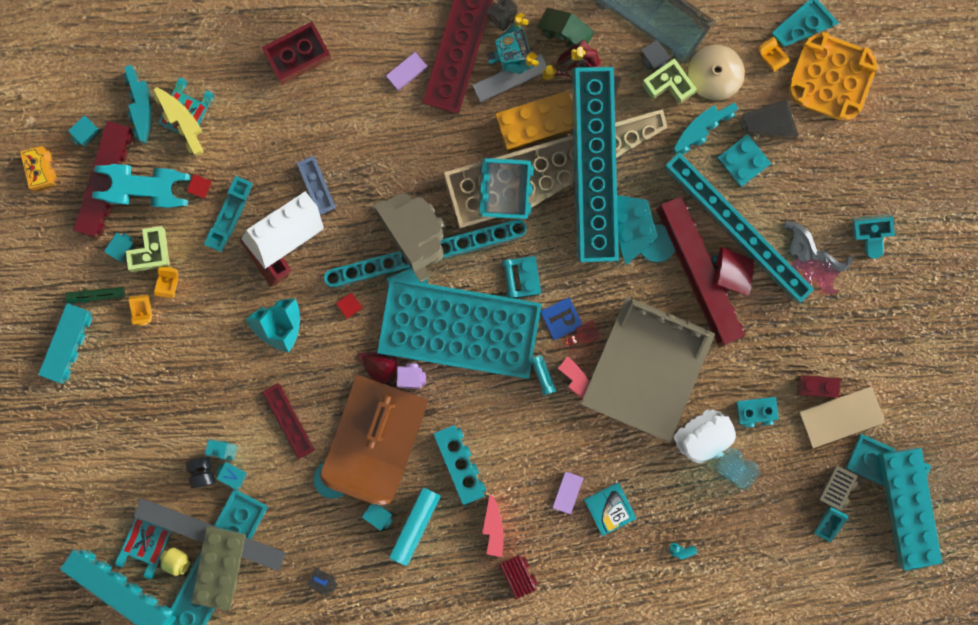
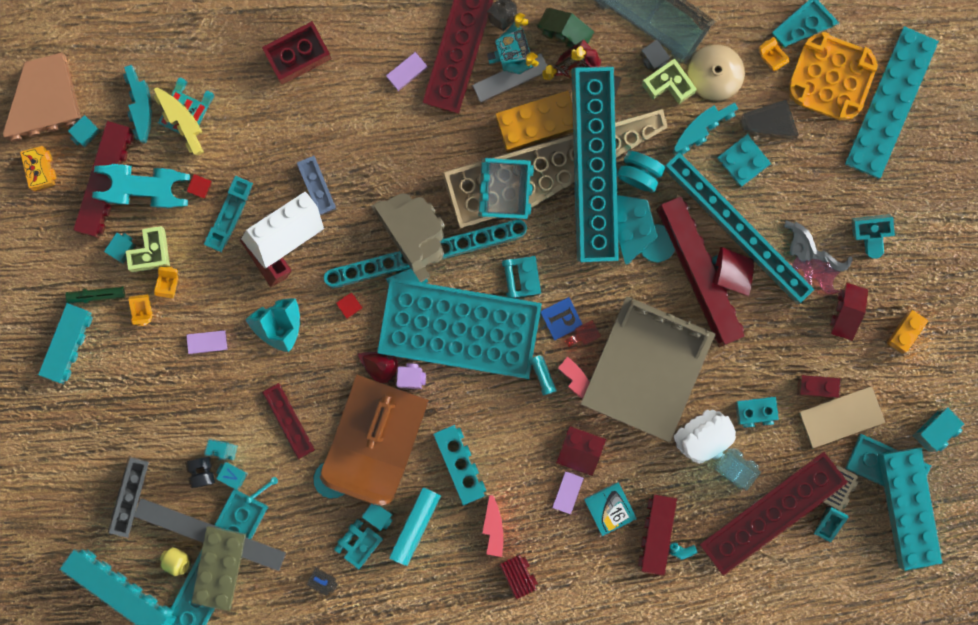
(42, 99): none -> nougat slope
(128, 496): none -> dark grey brick
(144, 543): flag -> none
(206, 342): none -> lavender tile
(273, 481): none -> teal hinge
(362, 548): none -> teal plate
(581, 451): none -> dark red slope
(641, 171): none -> teal wheel
(658, 534): none -> dark red brick
(774, 513): none -> dark red plate
(849, 311): none -> dark red brick
(891, 102): none -> teal plate
(907, 331): none -> light orange brick
(938, 430): none -> teal brick

